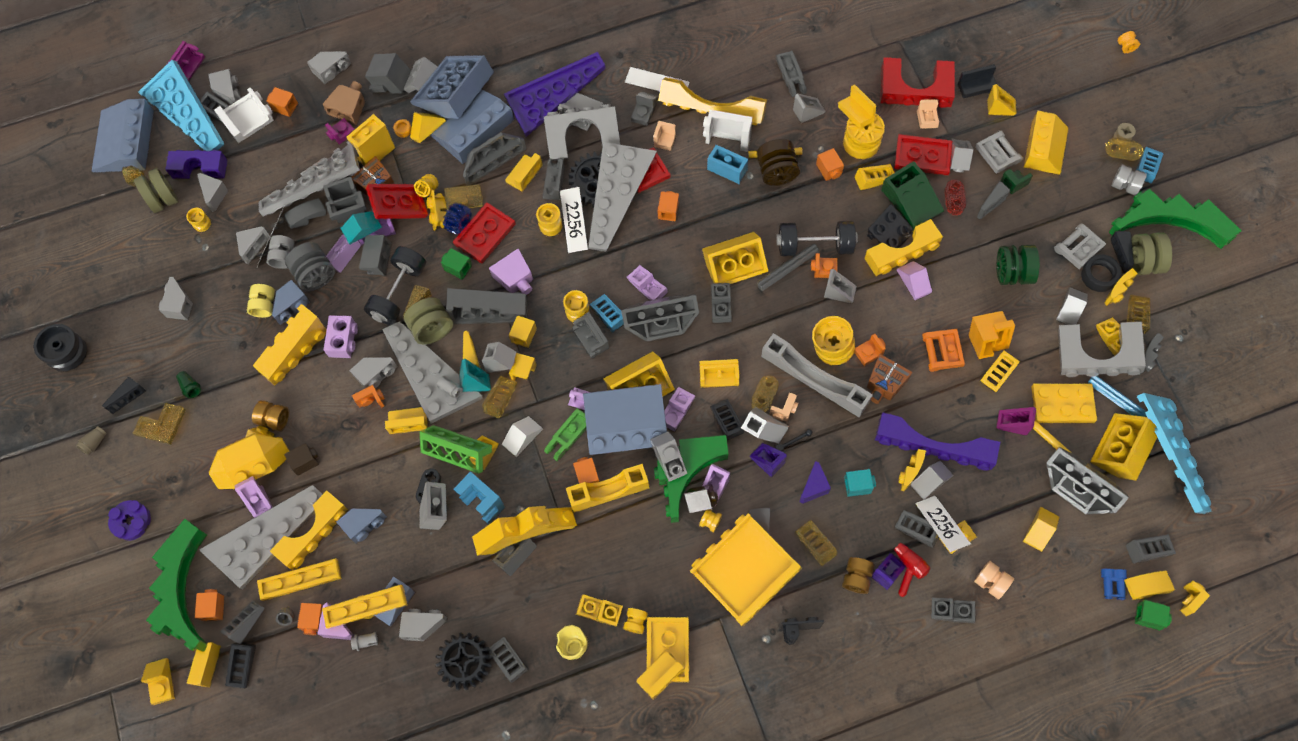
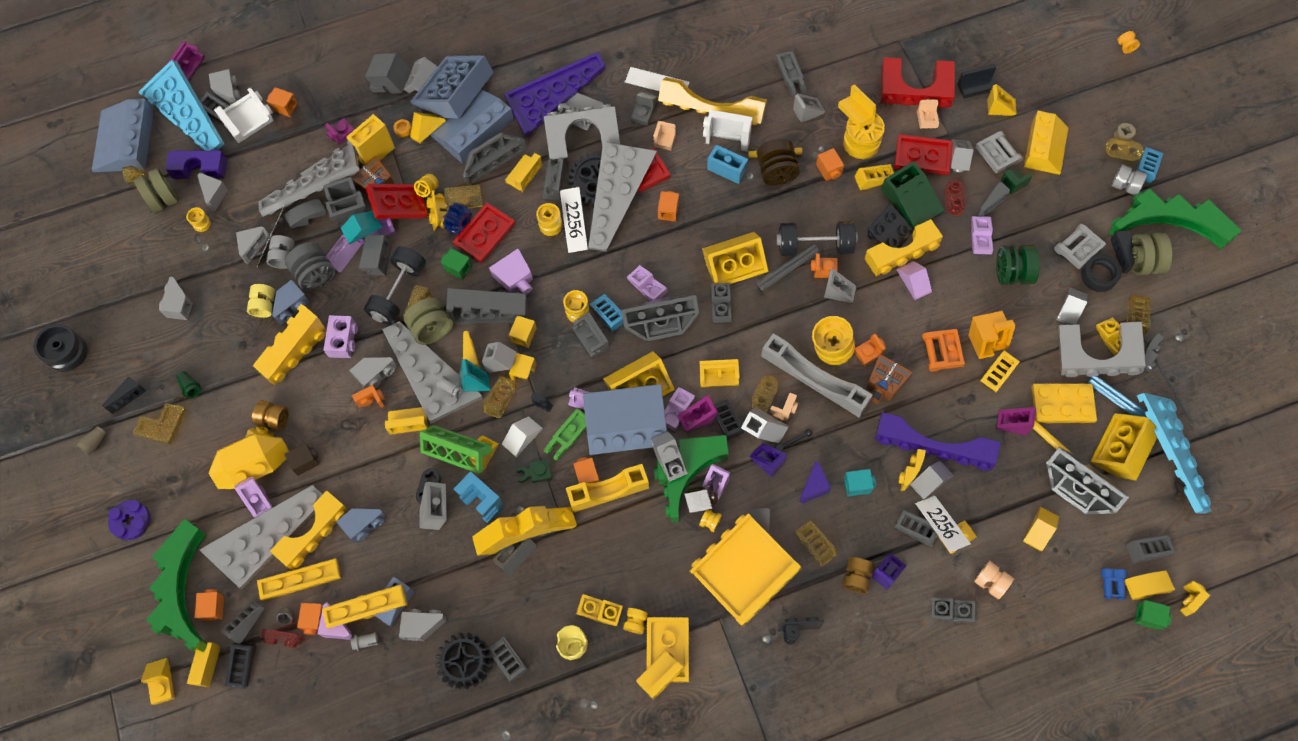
(289, 639): none -> clear red plate
(328, 65): light grey slope -> none
(345, 103): medium nougat torso -> none
(538, 471): none -> dark green plate
(541, 402): none -> black tile
(699, 414): none -> magenta slope
(915, 566): red piece -> none
(981, 235): none -> lavender slope
(1120, 287): yellow slope -> none

